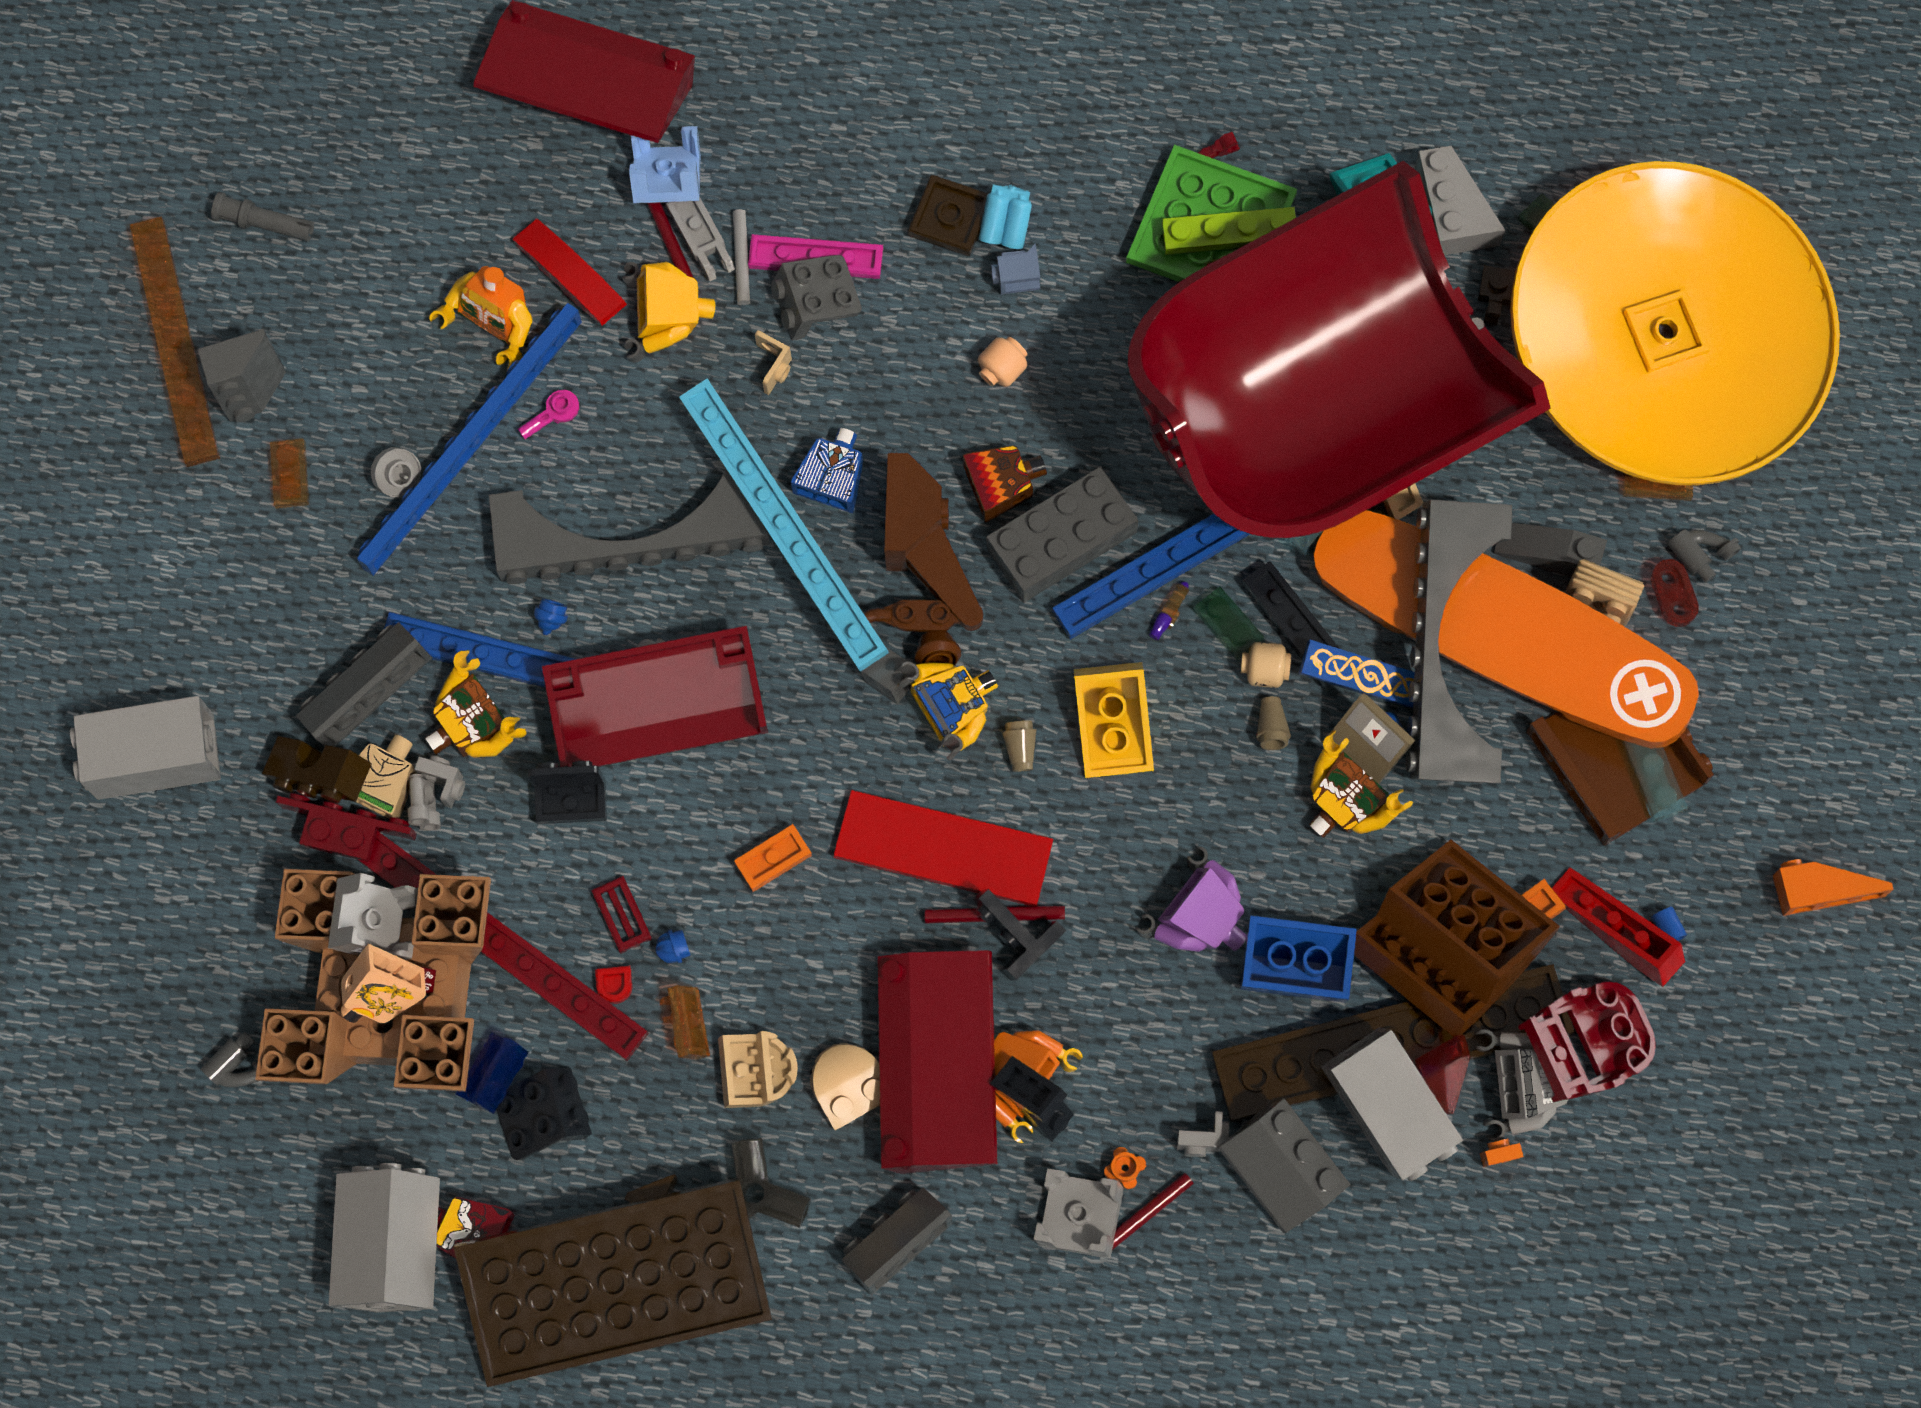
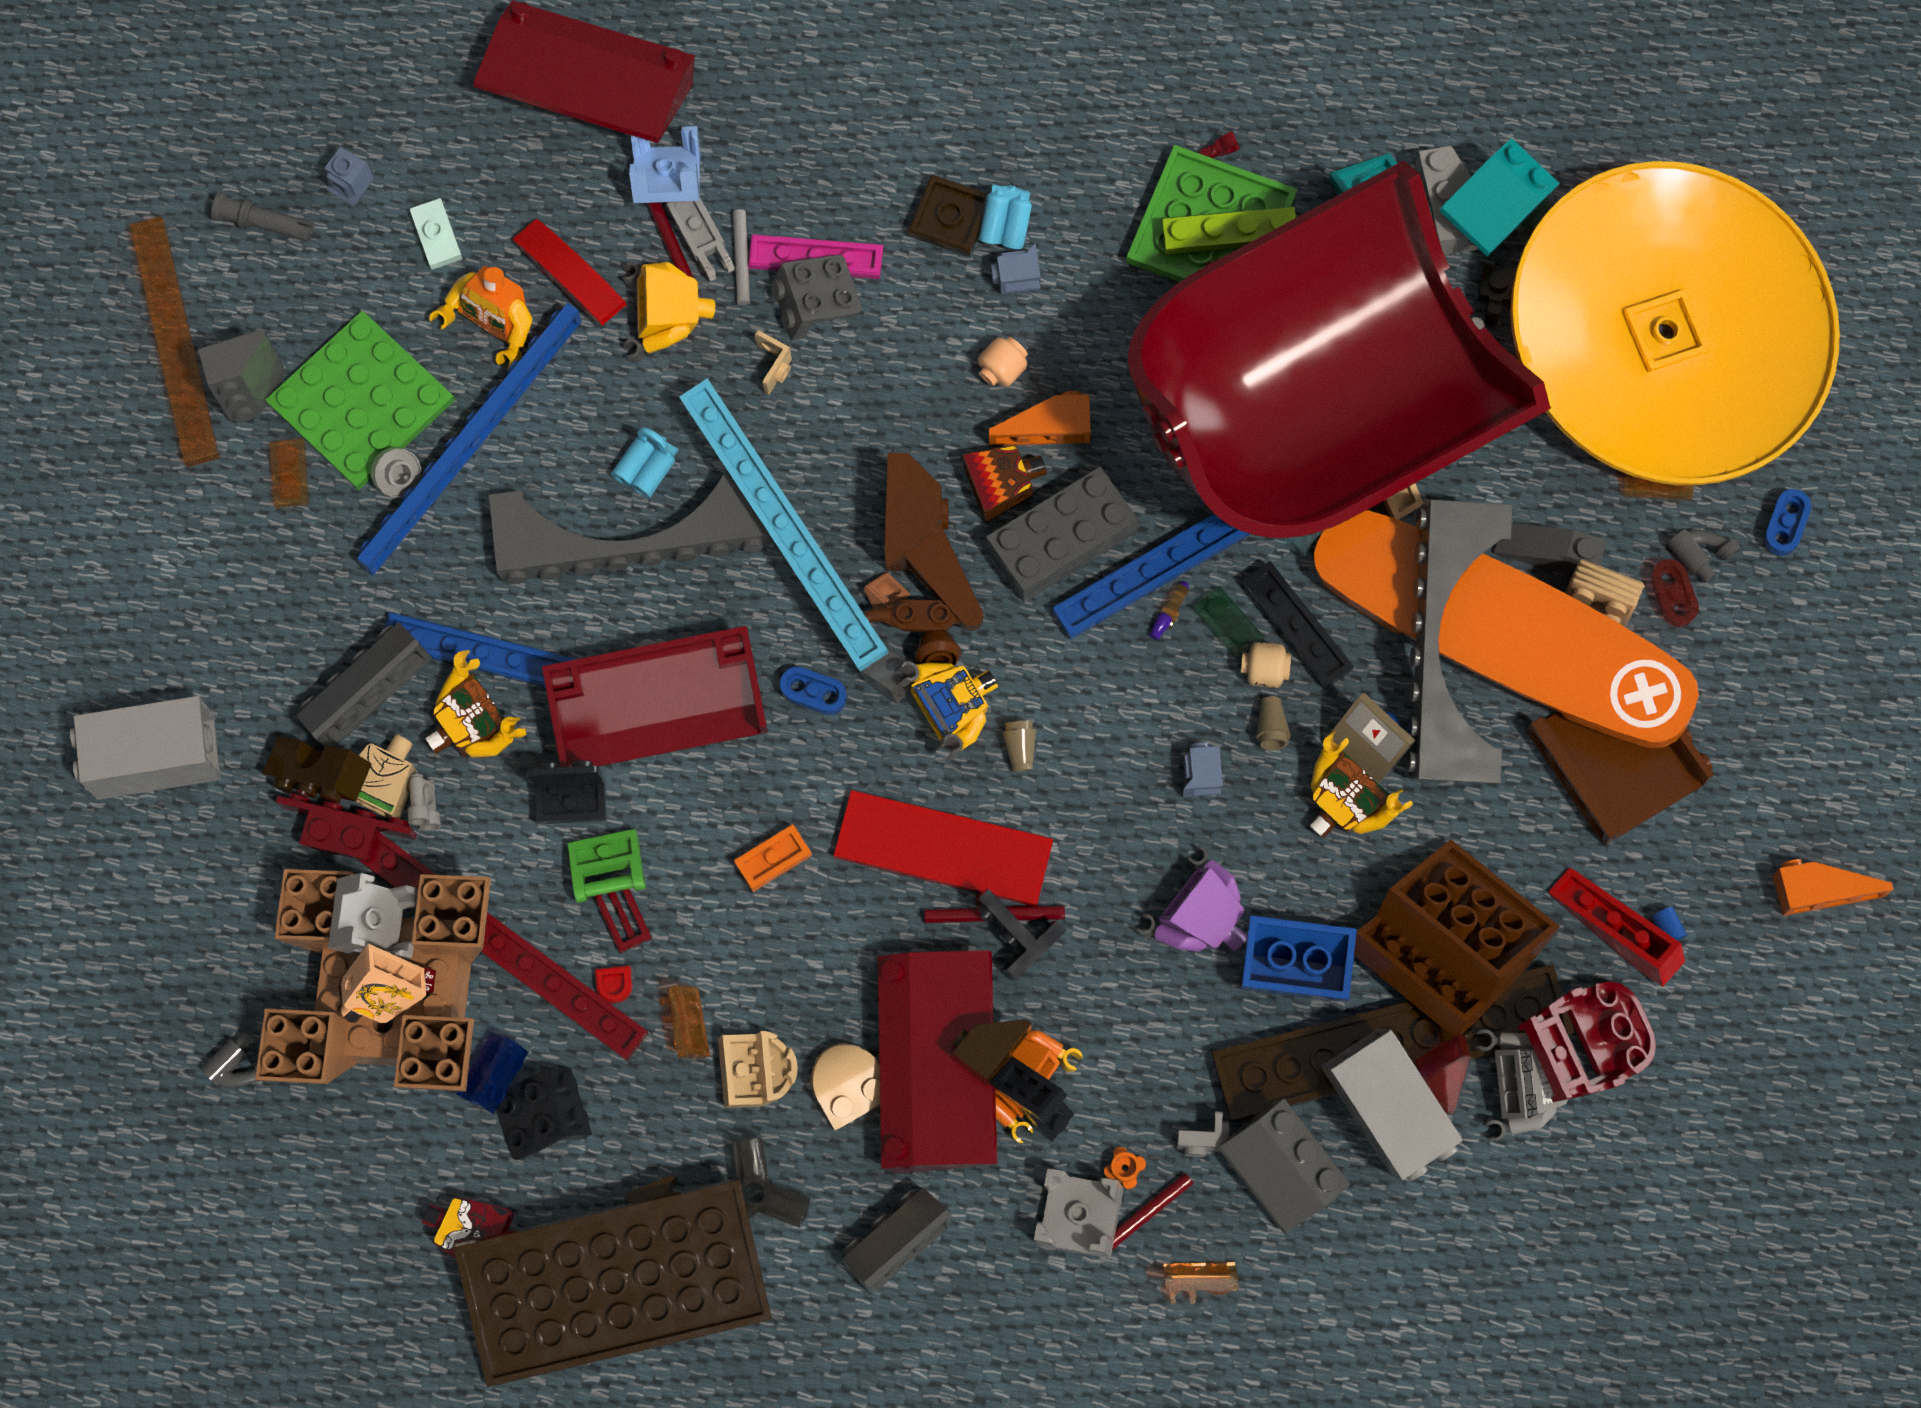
(348, 176): none -> sand blue window
(359, 398): none -> bright green plate
(384, 1239): light grey brick -> none
(436, 234): none -> light aqua plate
(441, 773): light grey bracket -> none
(550, 615): blue plate -> none
(560, 407): dark pink plate -> none
(606, 855): none -> bright green plate
(645, 462): none -> medium azure piece
(672, 947): blue plate -> none
(814, 690): none -> blue plate
(831, 472): blue torso -> none
(885, 591): none -> nougat slope
(989, 1047): none -> dark brown slope
(1053, 421): none -> orange slope
(1113, 720): yellow slope -> none
(1189, 1277): none -> clear orange plate
(1202, 770): none -> sand blue window
(1357, 673): blue tile -> none
(1499, 197): none -> teal slope
(1500, 1152): orange plate -> none
(1545, 899): orange plate -> none
(1655, 780): clear light blue plate -> none
(1787, 524): none -> blue plate

